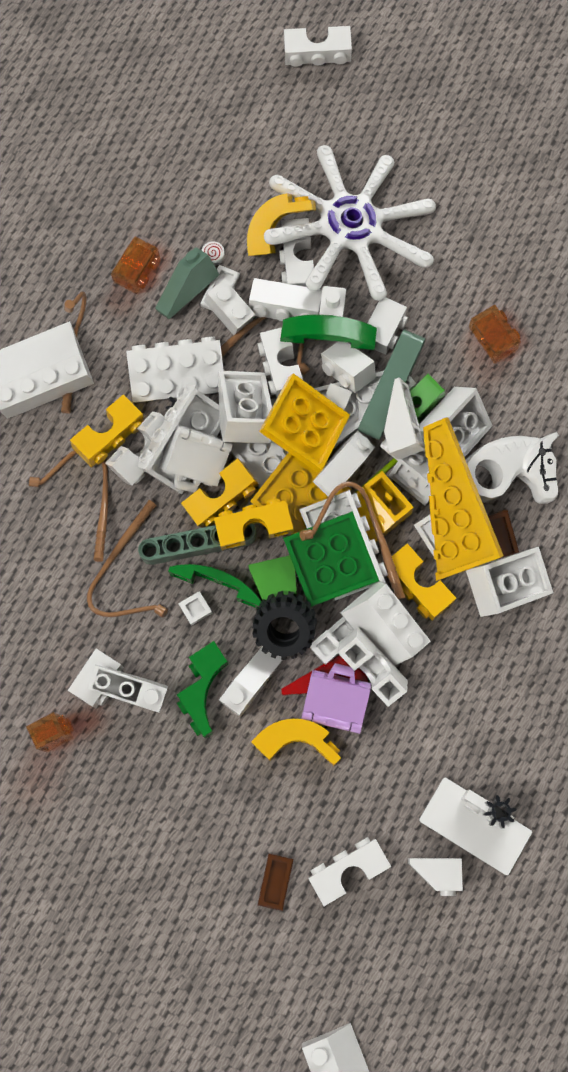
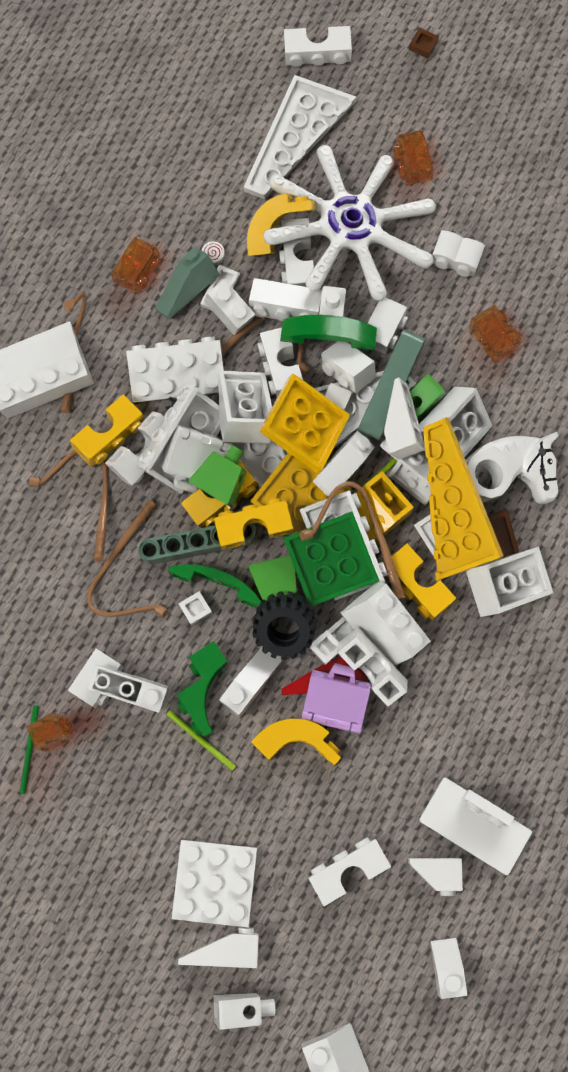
(27, 761): none -> green axle
(201, 740): none -> lime axle
(214, 883): none -> white plate
(221, 476): none -> bright green torso
(230, 1007): none -> white torso
(233, 950): none -> white slope
(275, 882): reddish brown tile -> none
(300, 124): none -> white wing
(413, 157): none -> clear orange brick
(423, 43): none -> reddish brown plate
(448, 968): none -> white slope
(457, 253): none -> white brick
(506, 810): black gear -> none

